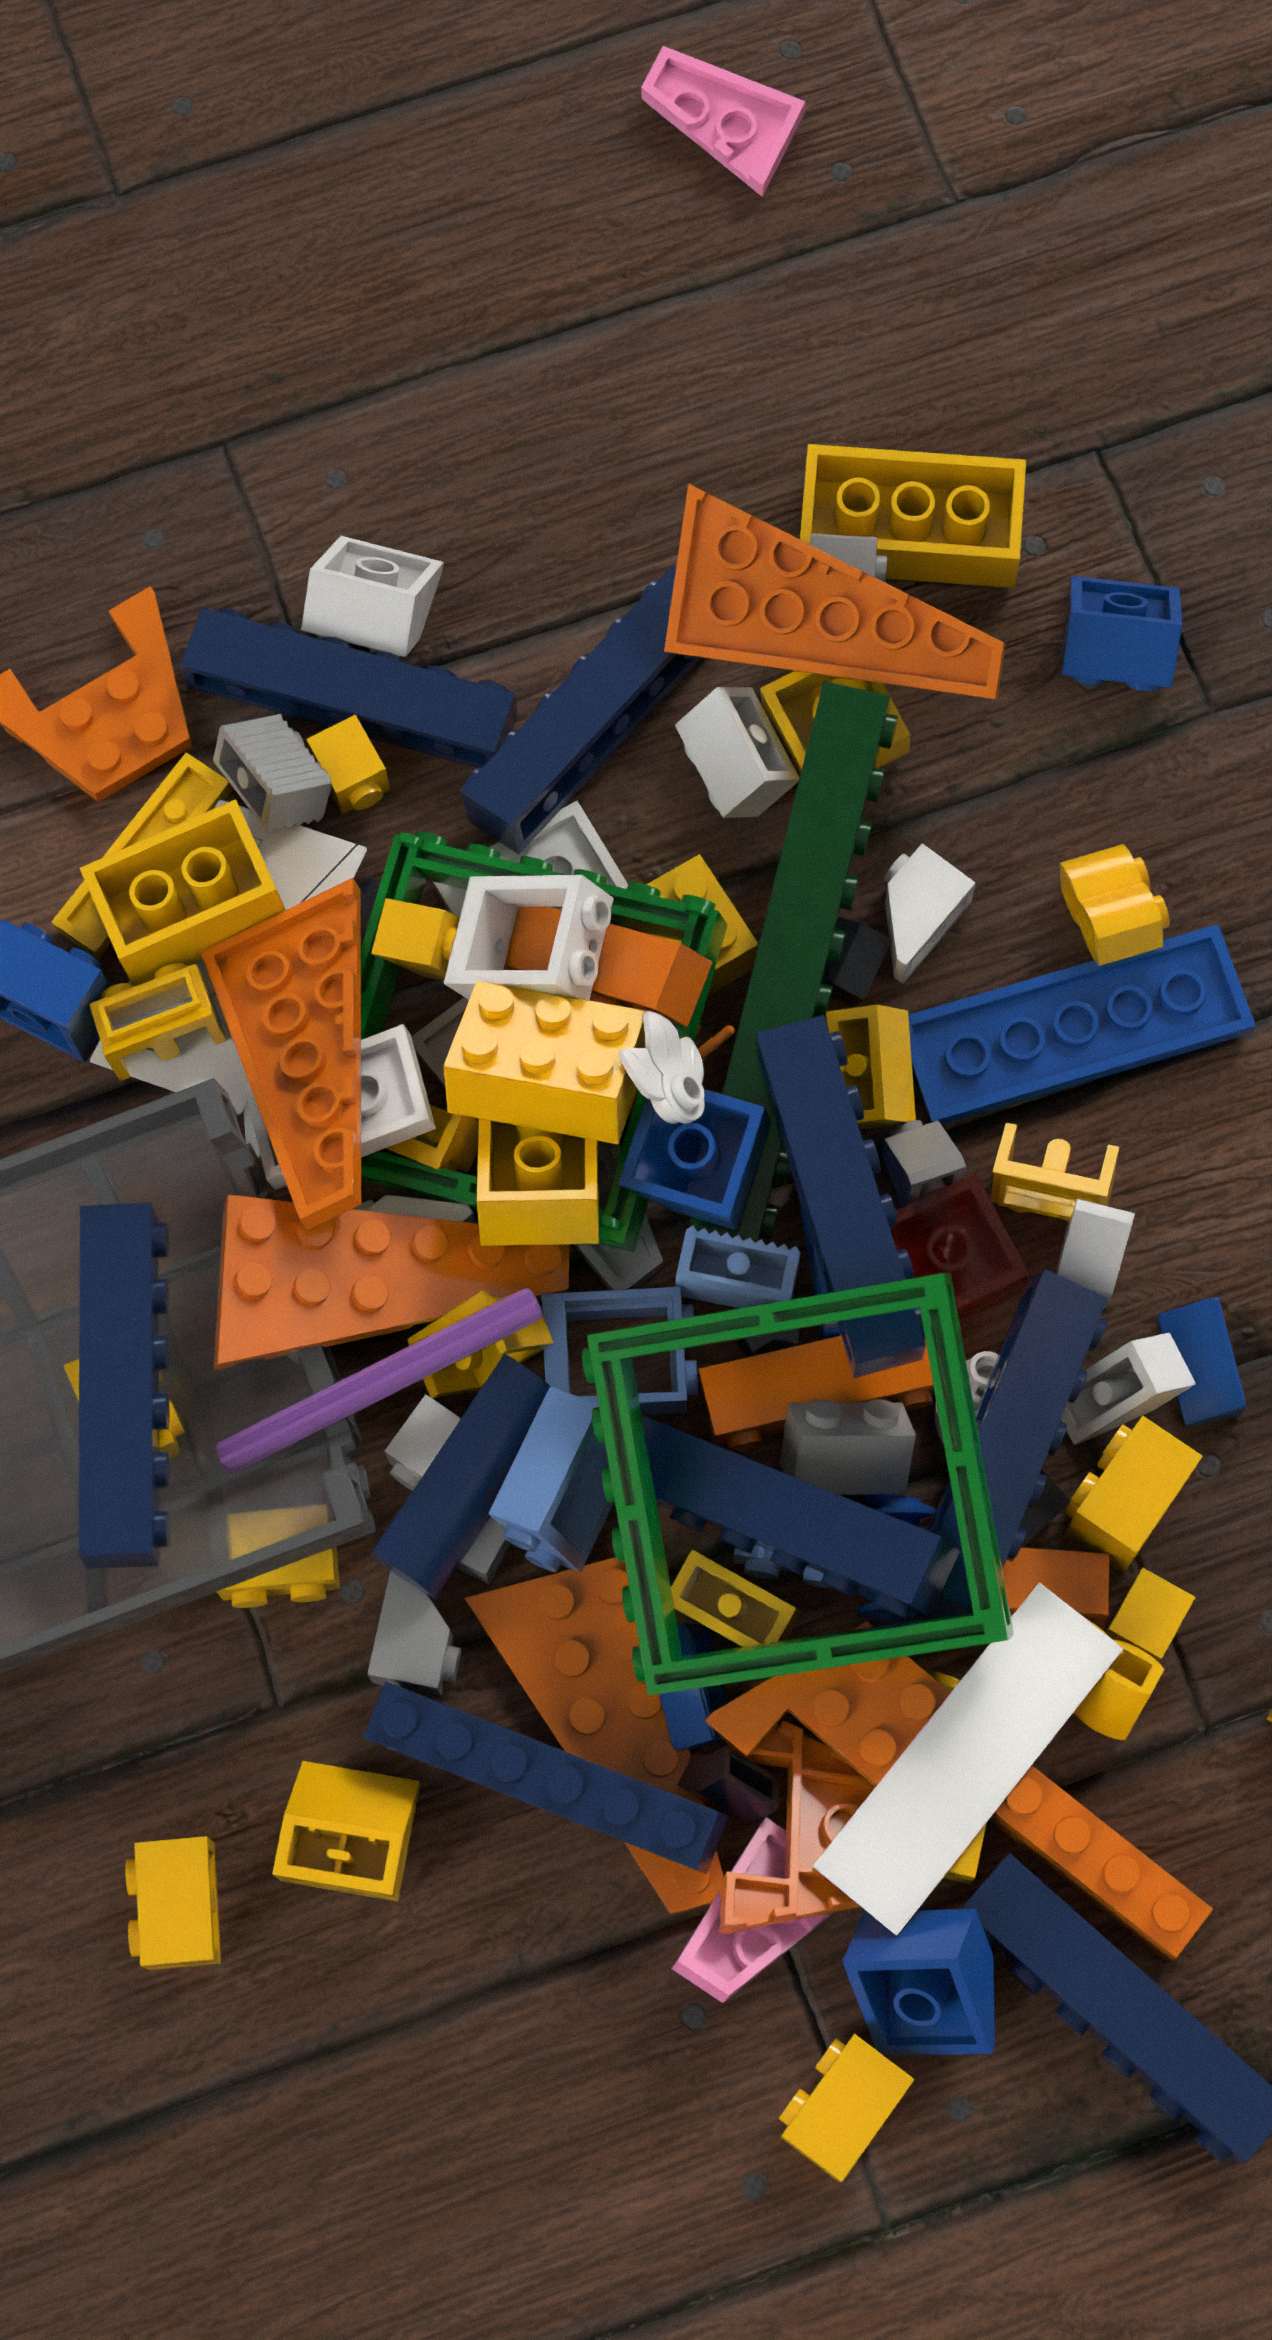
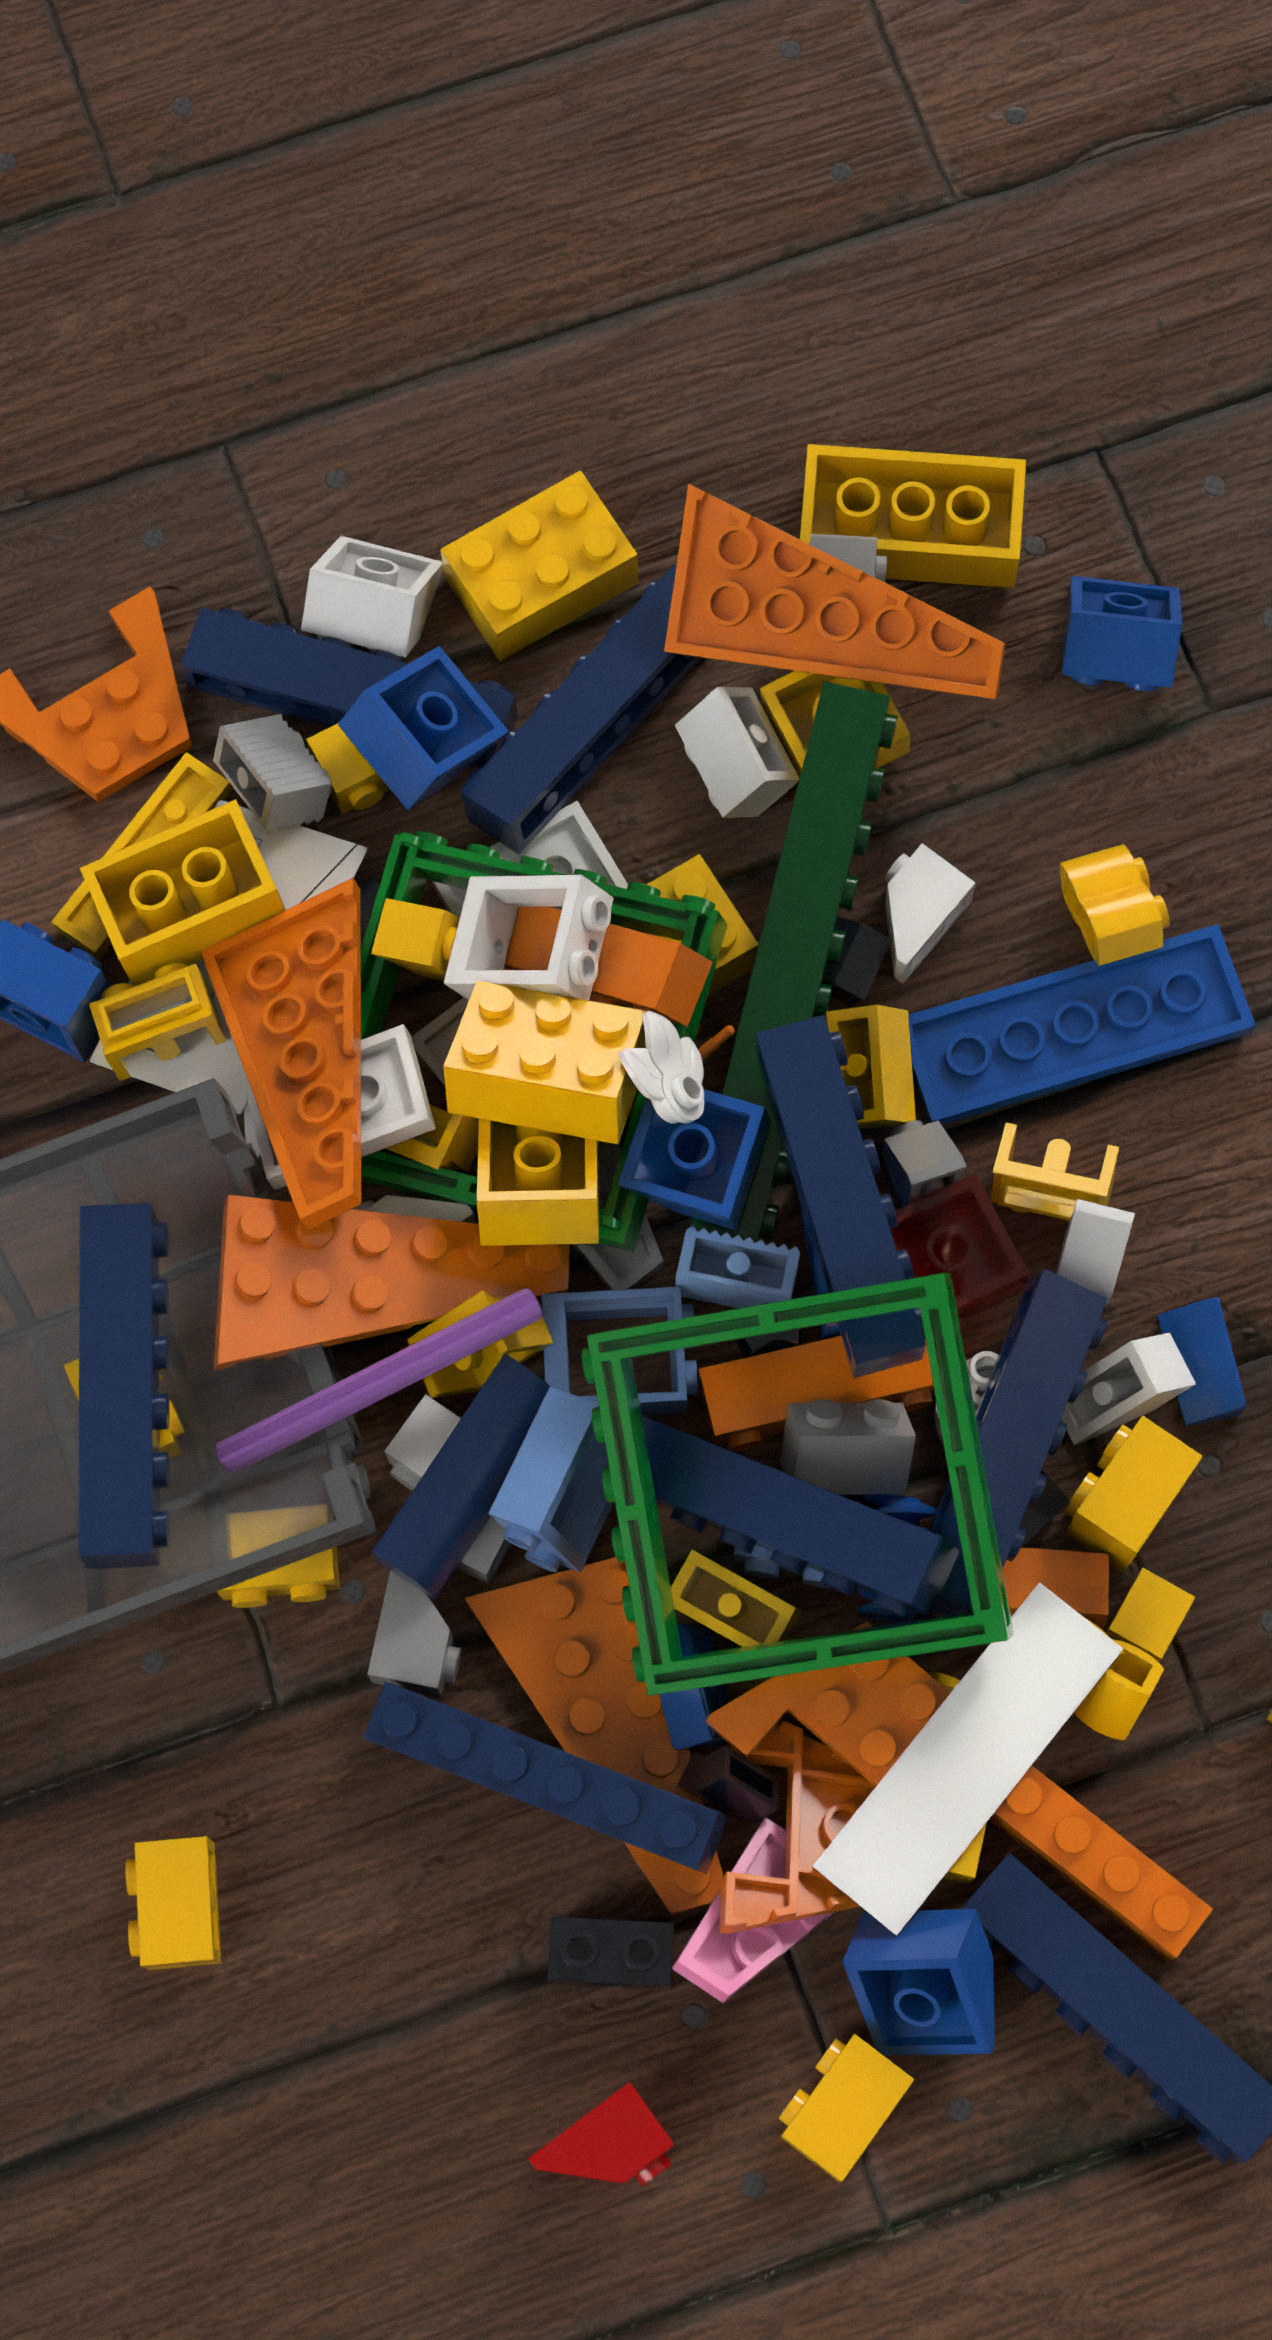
(347, 1831): yellow slope -> none
(422, 727): none -> blue slope
(540, 565): none -> yellow brick
(610, 1953): none -> black brick
(610, 2143): none -> red slope
(725, 114): bright pink wing -> none

